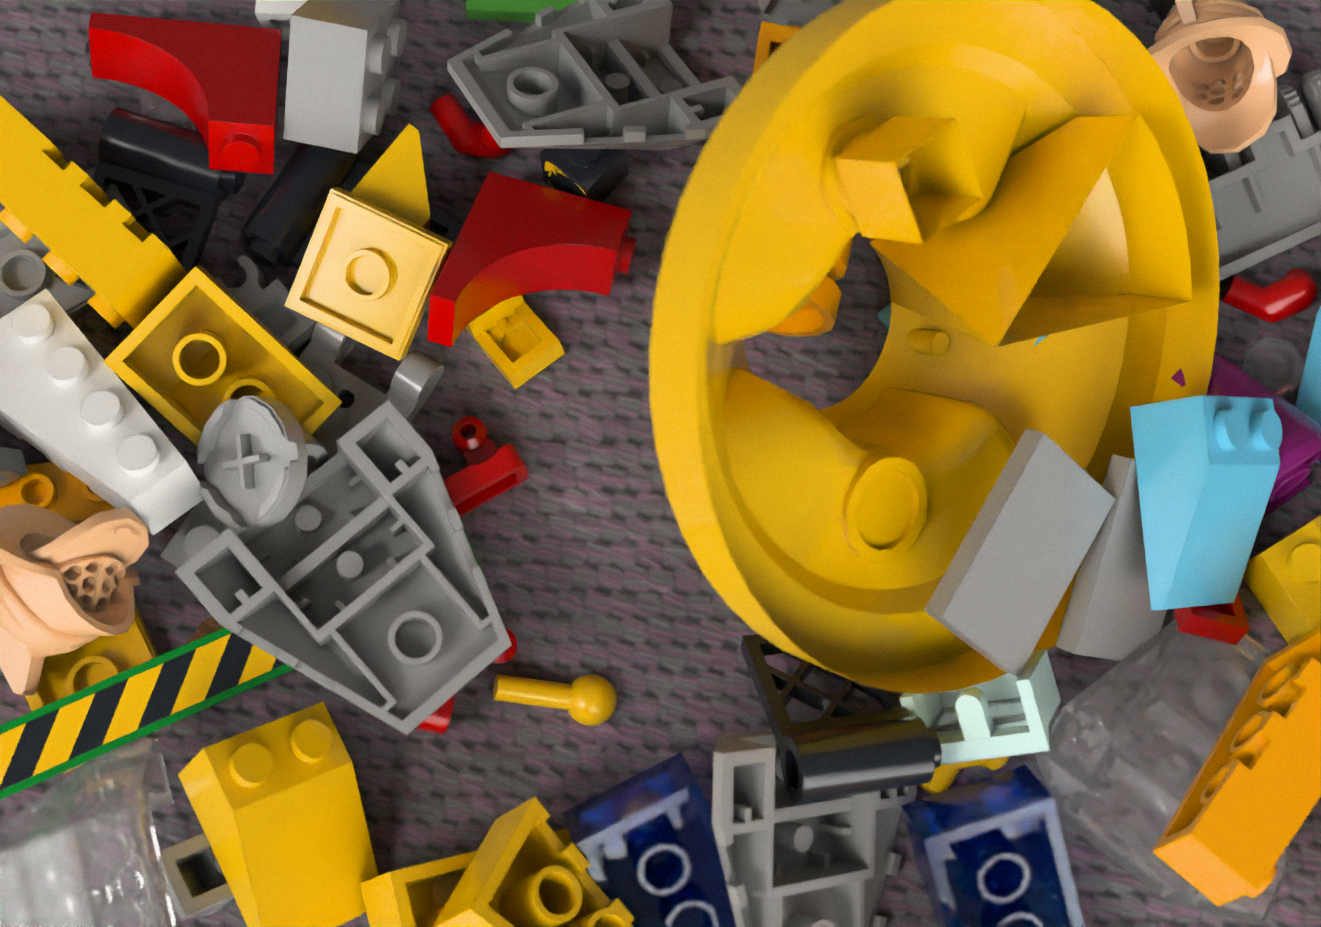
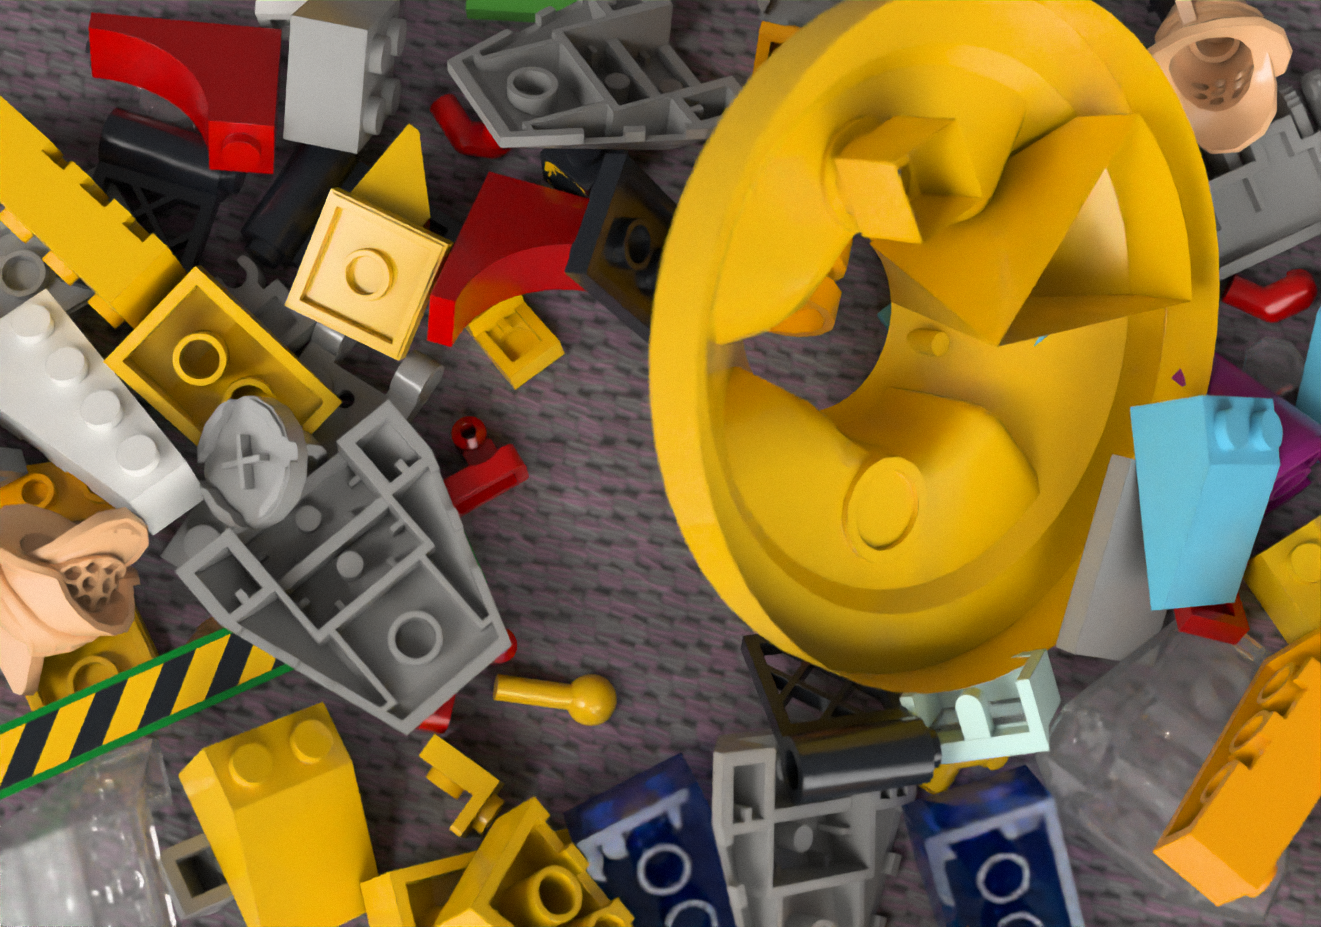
(454, 774): none -> yellow bracket
(623, 242): none -> black plate
(1021, 553): light grey tile -> none

